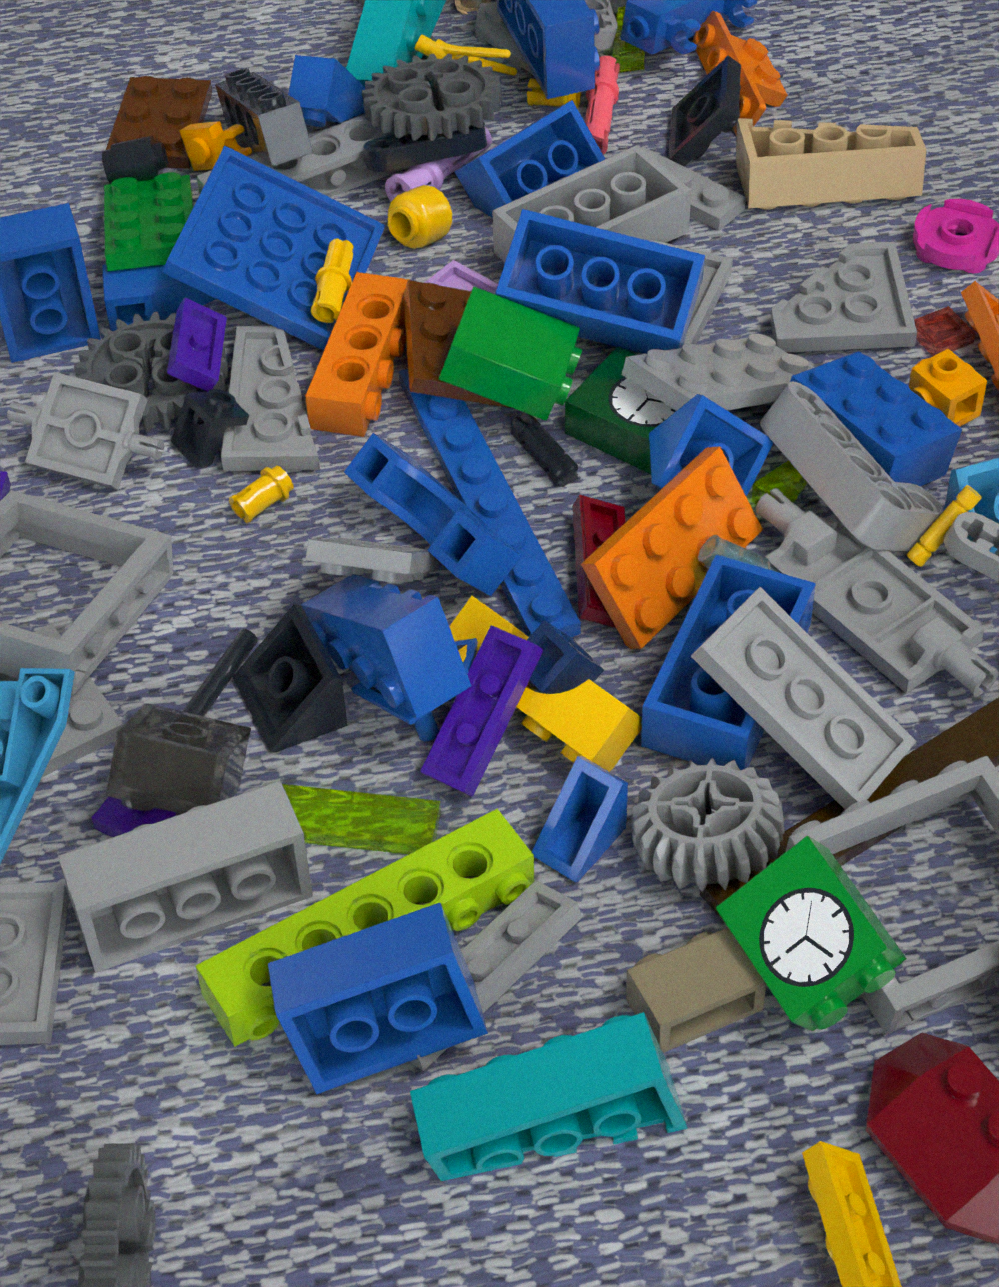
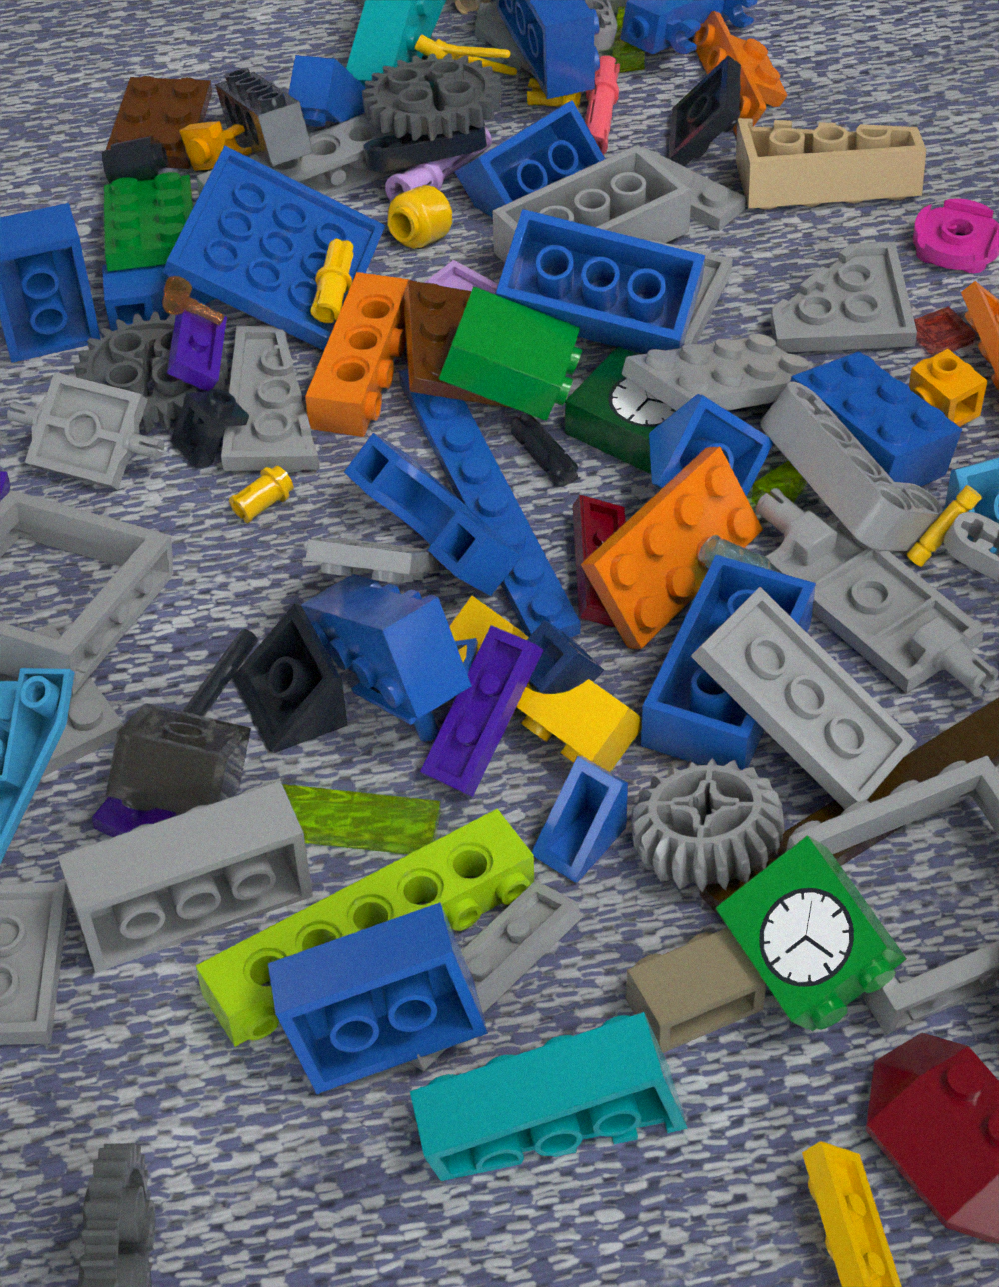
(178, 299): none -> clear orange hand

